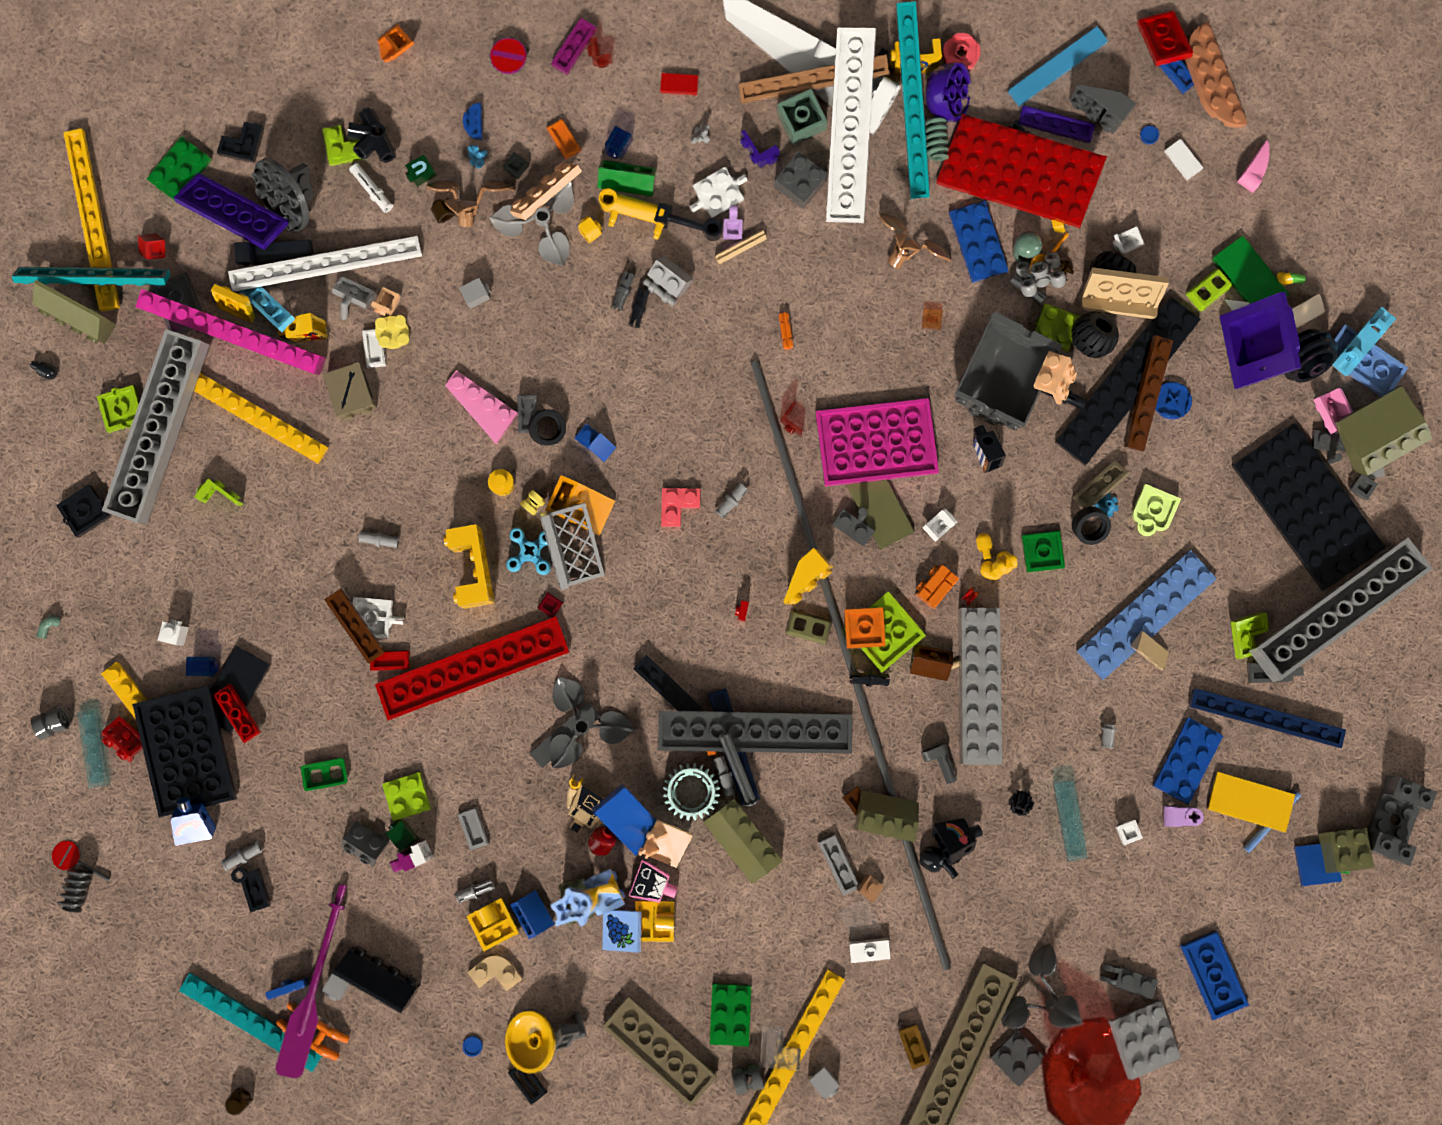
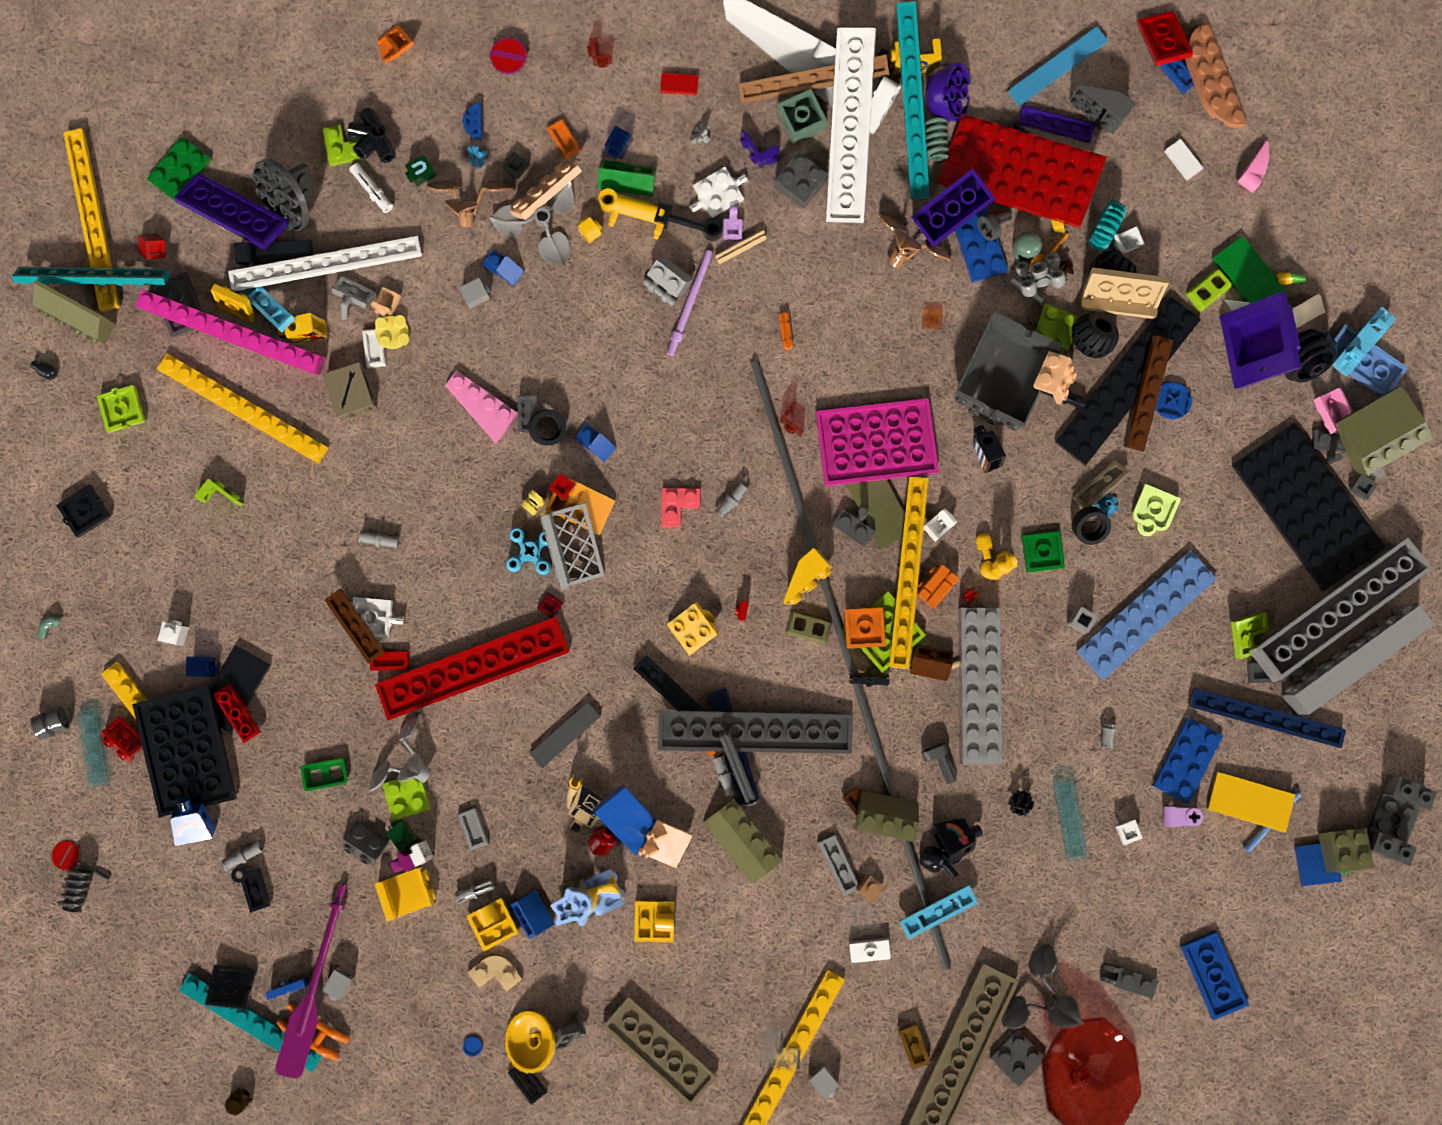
(155, 427): light grey brick -> none
(229, 987): none -> black plate
(244, 148): black plate -> none
(377, 979): black slope -> none
(405, 893): none -> yellow panel
(413, 767): none -> light grey plant
(441, 211): dark brown plate -> none
(471, 539): yellow plate -> none
(501, 482): yellow piece -> none
(503, 267): none -> slope
(562, 486): none -> red plate
(565, 750): dark grey plant -> none
(574, 46): magenta plate -> none
(622, 931): light blue tile -> none
(623, 291): dark grey pin -> none
(638, 308): black pin -> none
(651, 883): torso -> none
(677, 336): none -> lavender bar
(693, 628): none -> yellow plate
(693, 811): light aqua gear -> none
(730, 1014): green plate -> none
(740, 1079): dark grey wheel -> none
(909, 573): none -> yellow plate
(938, 912): none -> medium azure hinge
(953, 207): none -> dark purple slope
(969, 46): coral plate -> none
(992, 223): none -> dark grey piece
(1082, 620): none -> light grey brick
(1107, 225): none -> teal gear
(1144, 1039): light grey plate -> none
(1149, 135): blue piece -> none
(1150, 650): tan slope -> none
(1357, 659): none -> light grey brick

